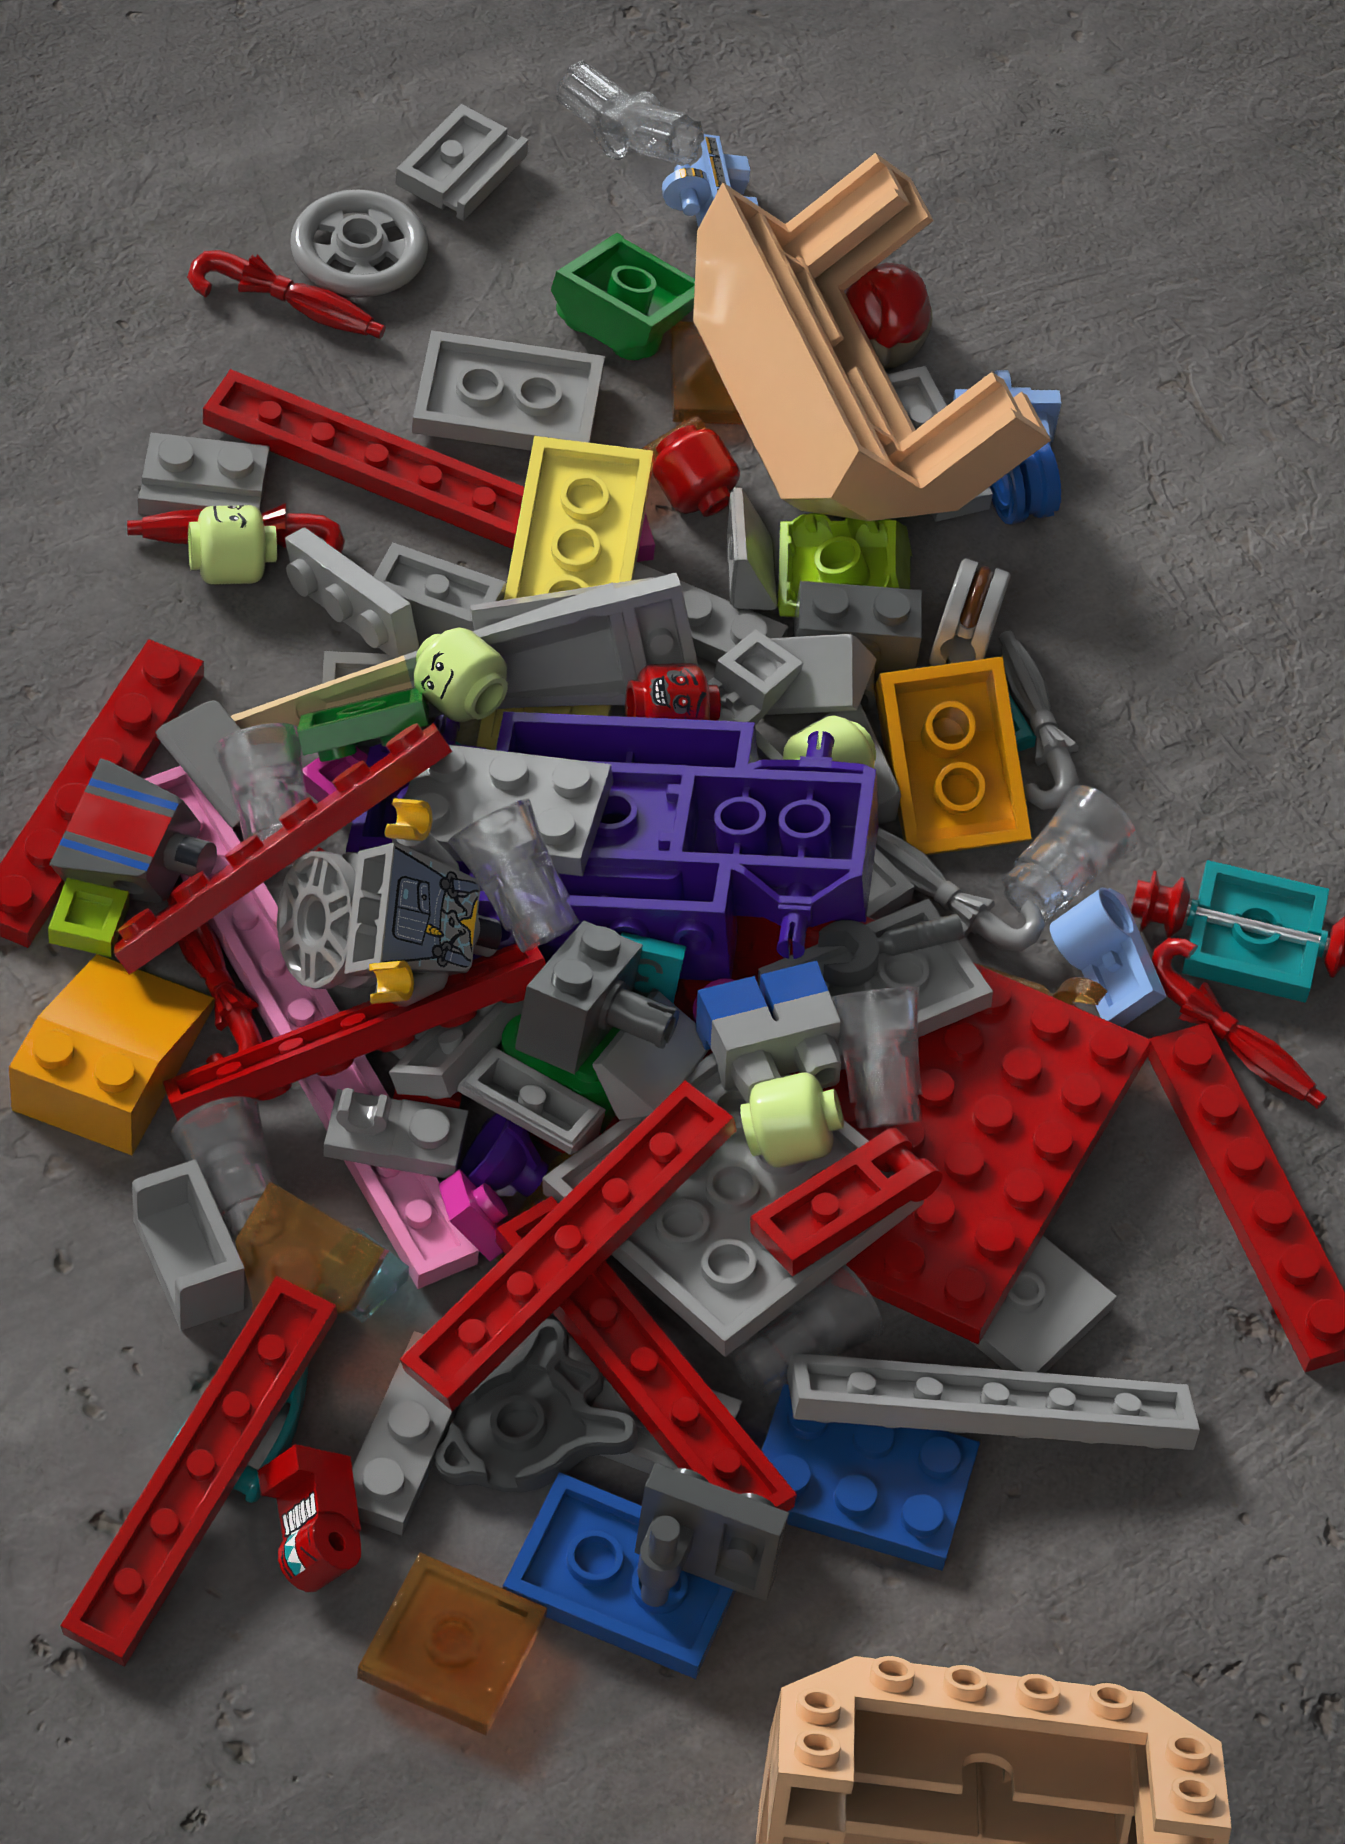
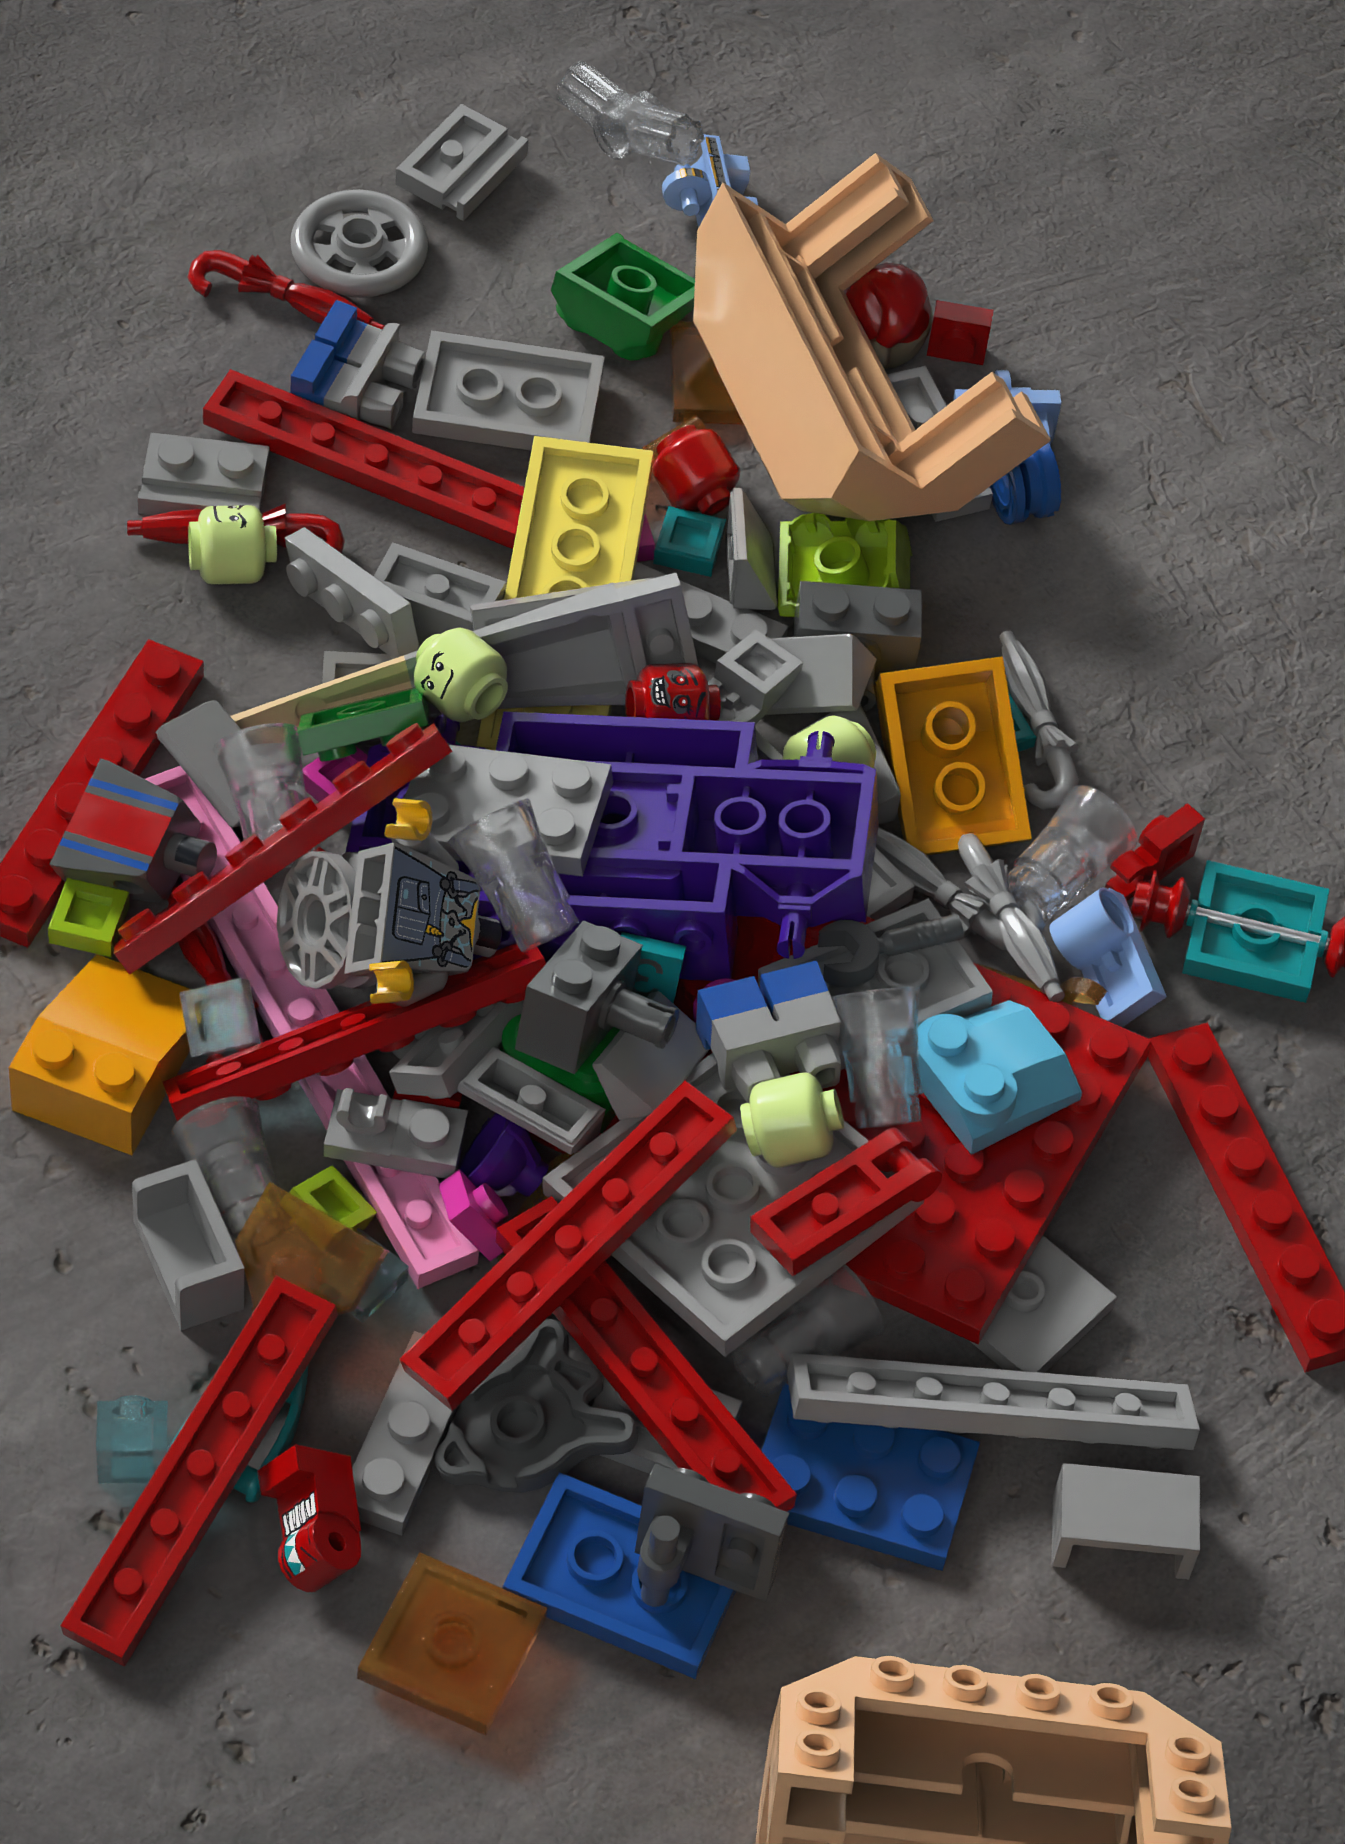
(130, 1439): none -> clear light blue plate
(220, 1018): none -> clear light blue plate
(336, 1197): none -> lime plate
(352, 364): none -> light grey hips
(689, 541): none -> teal tile
(960, 332): none -> red plate
(970, 614): light grey head -> none
(993, 1072): none -> medium azure slope
(1019, 933): none -> light grey piece
(1126, 1513): none -> light grey panel
(1163, 848): none -> red plate
(1255, 1050): red piece -> none

